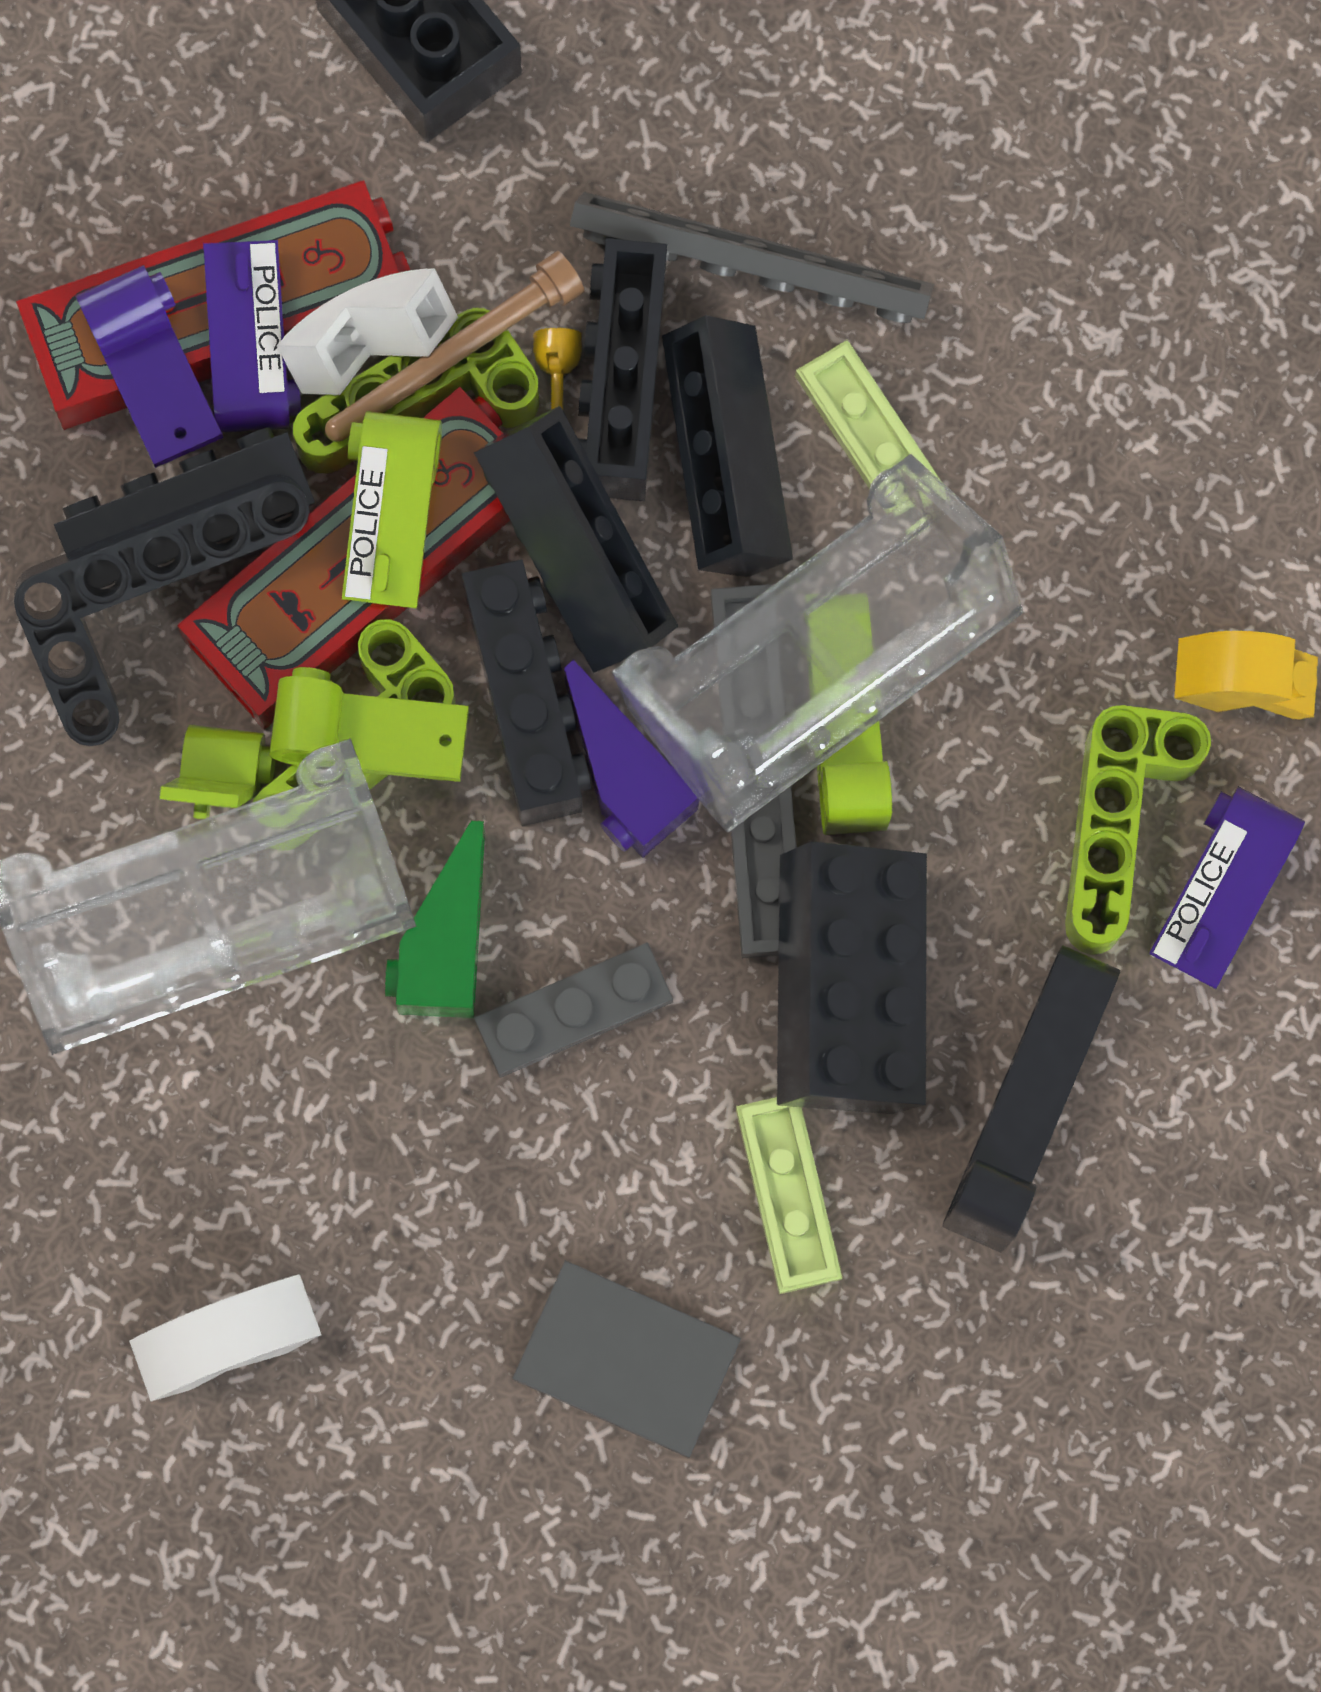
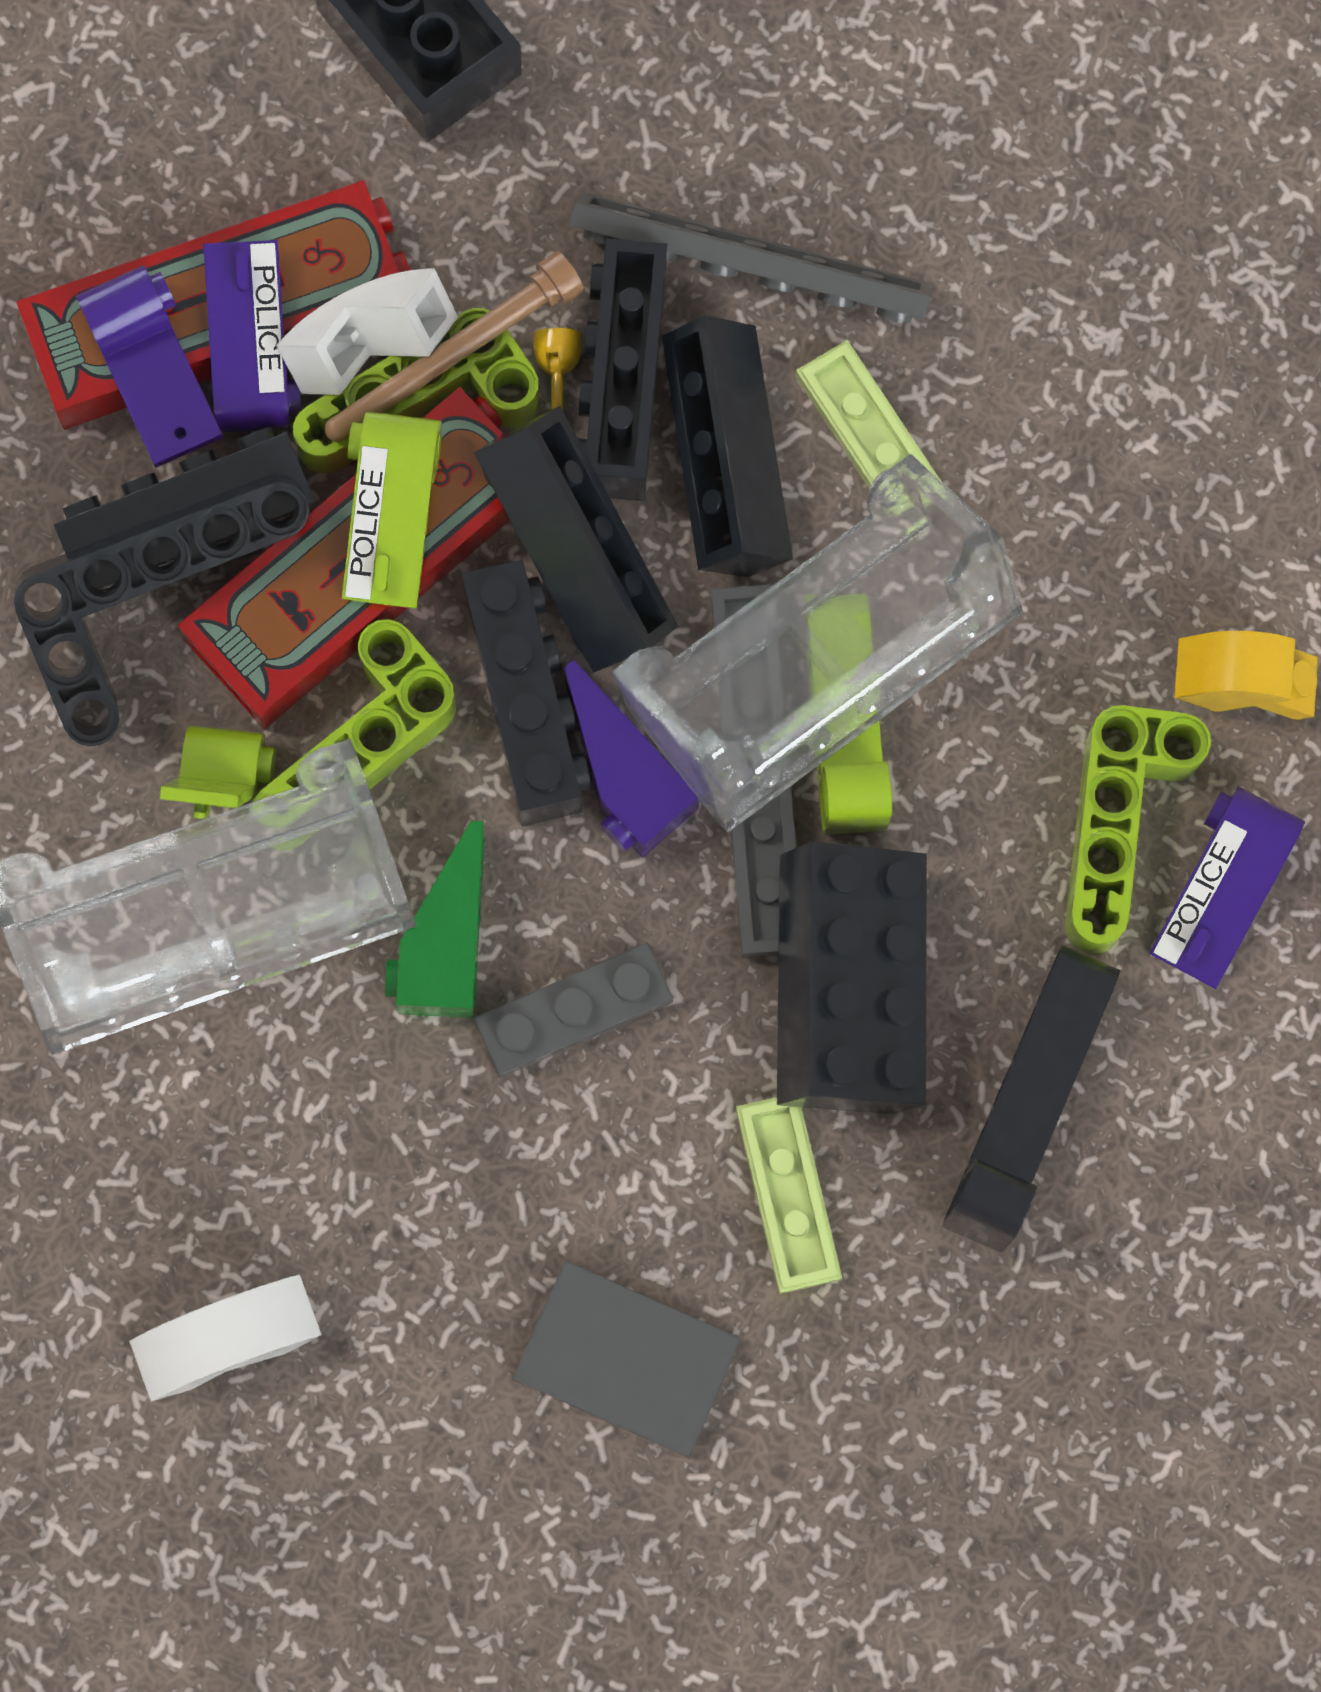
(386, 733): lime door -> none

